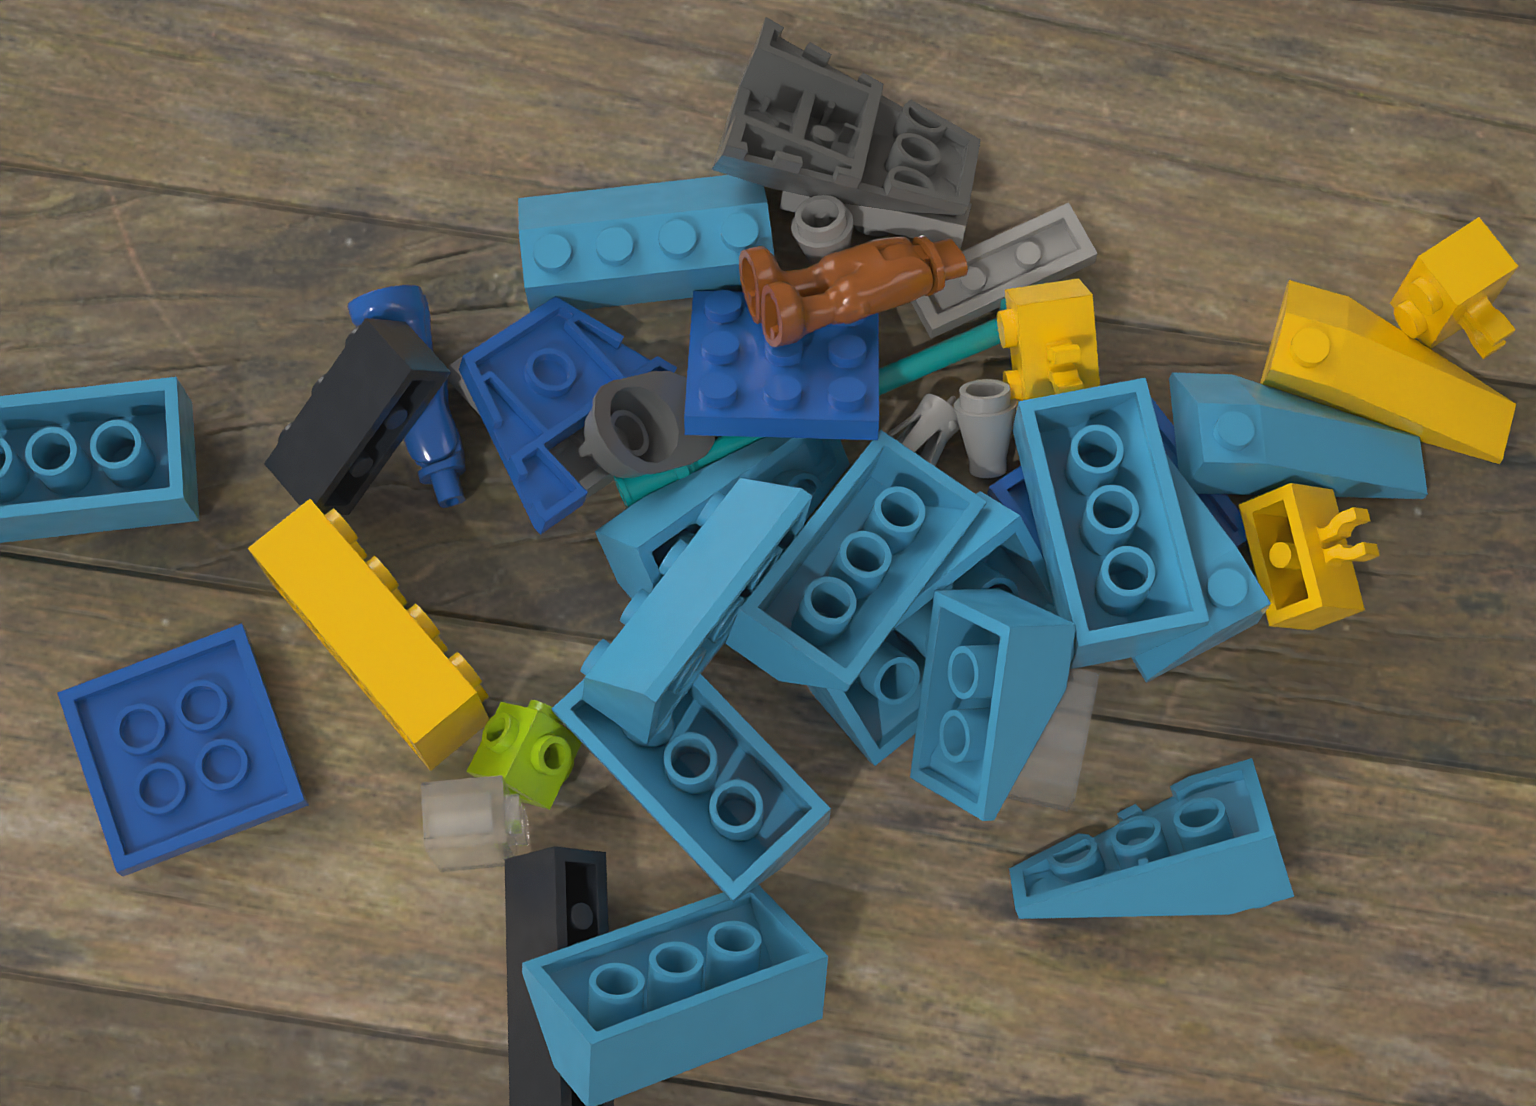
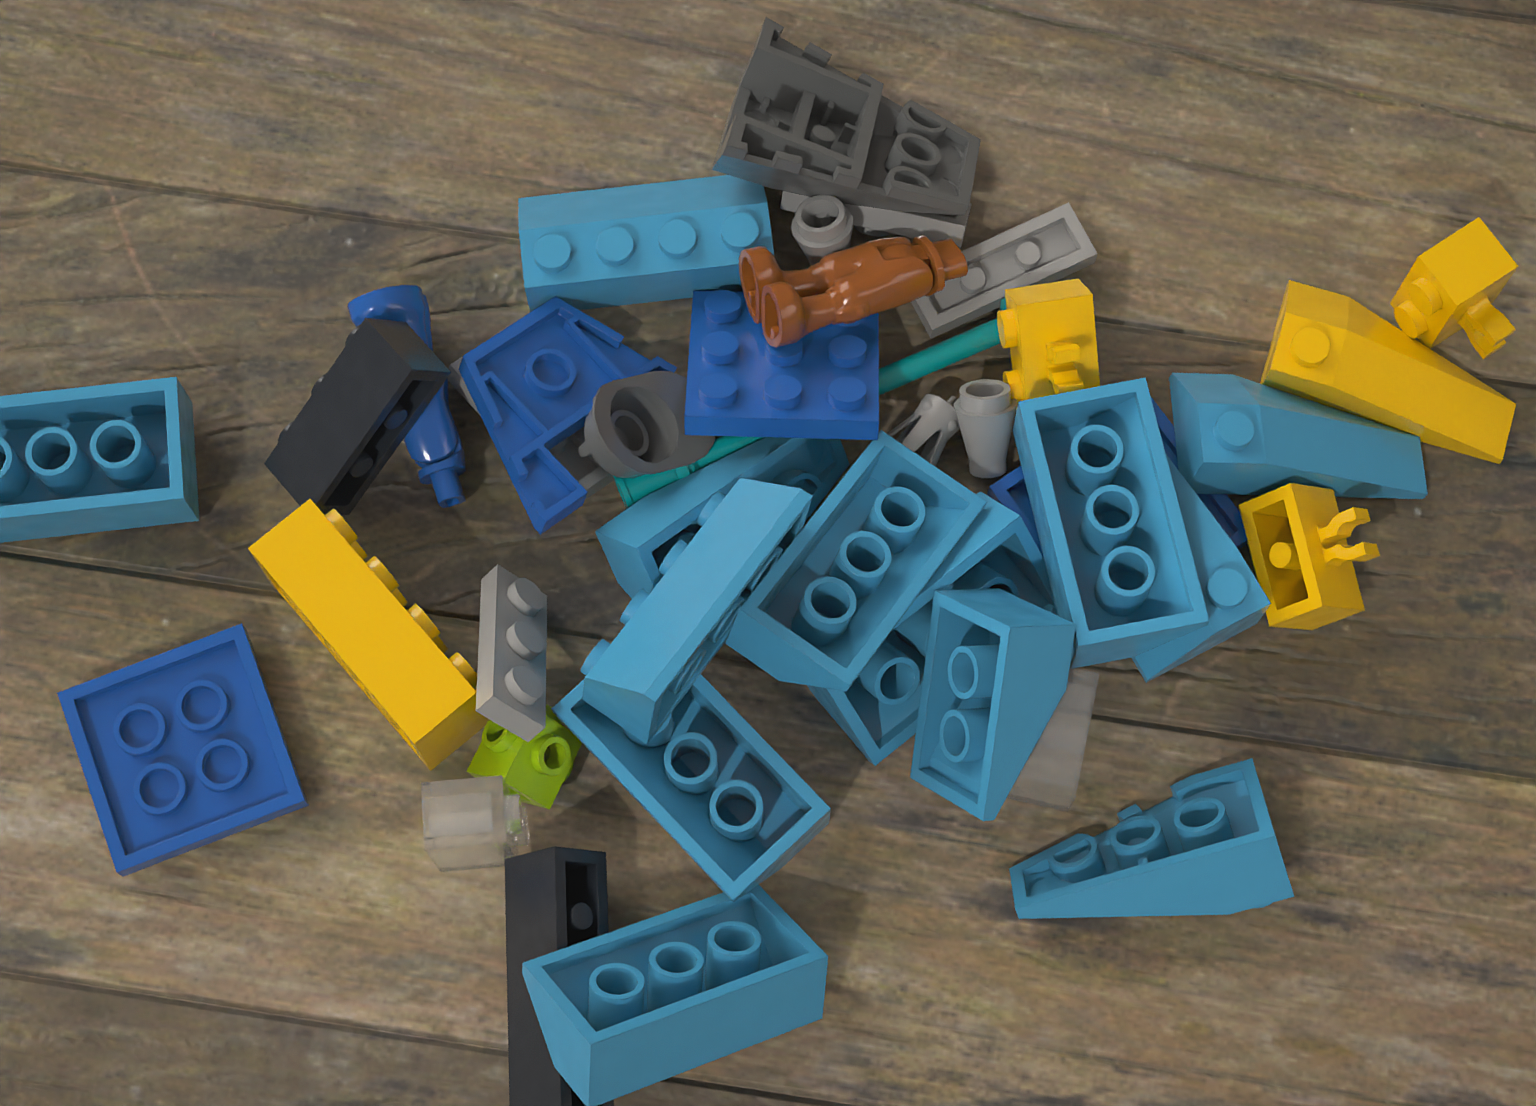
(512, 653): none -> light grey plate

